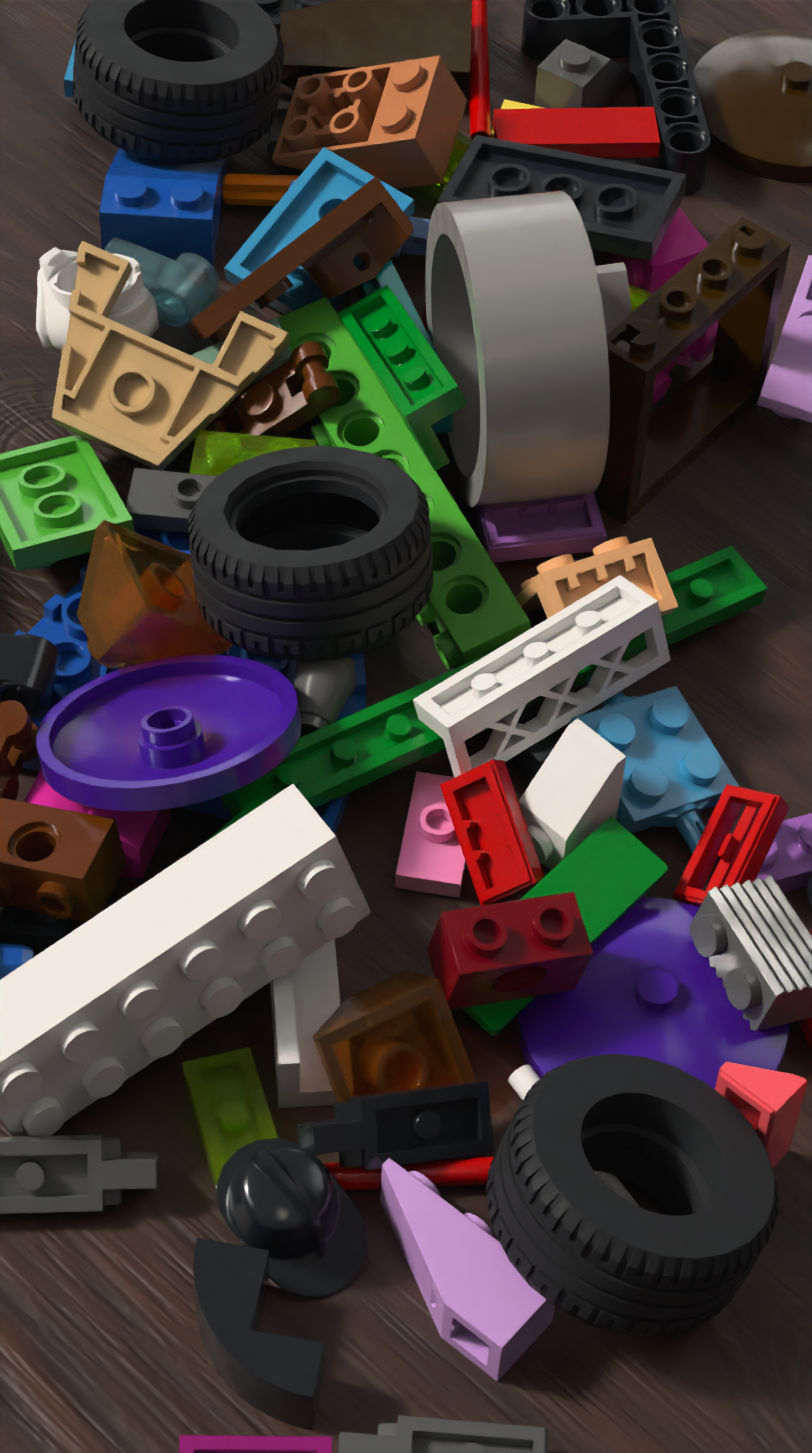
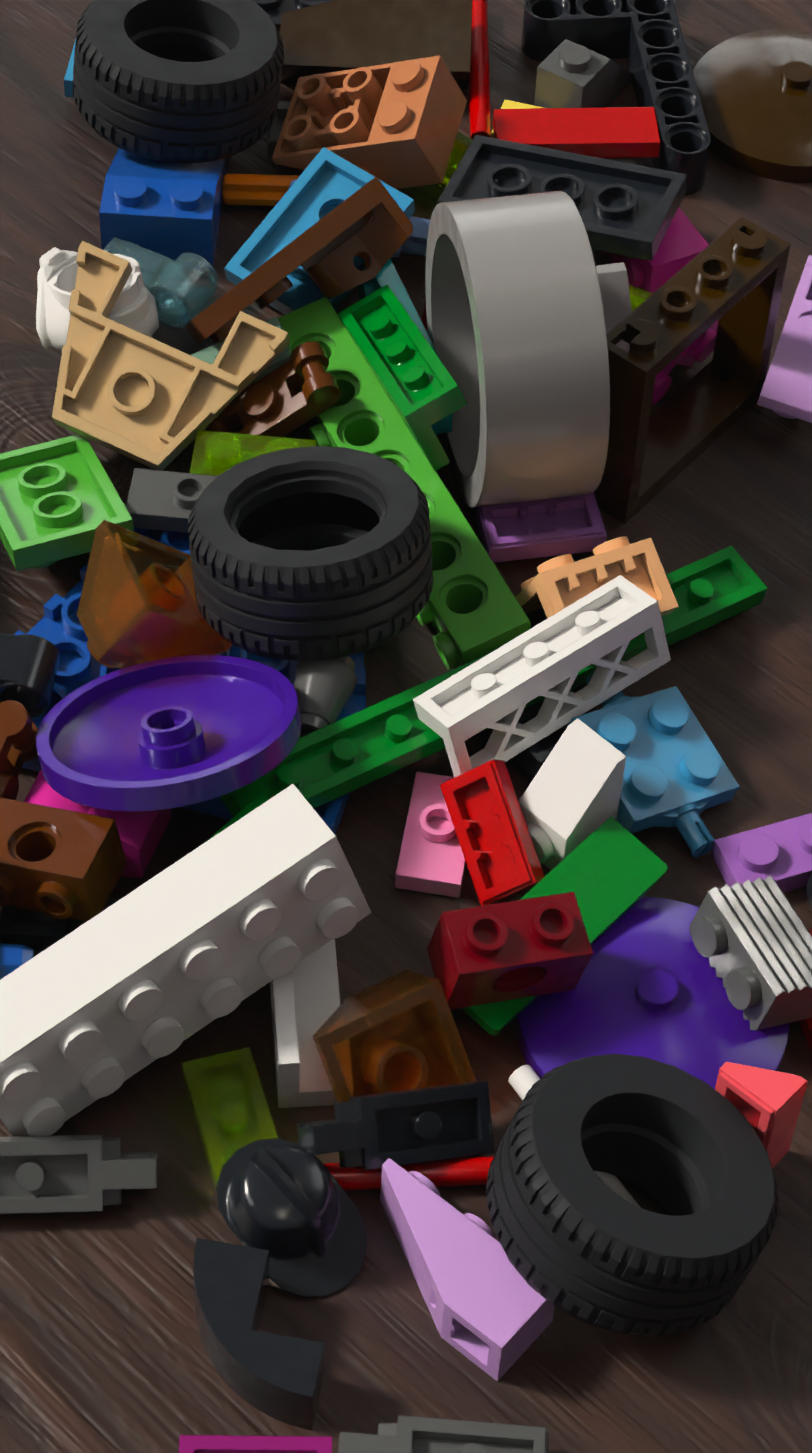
(739, 852): red tile -> none

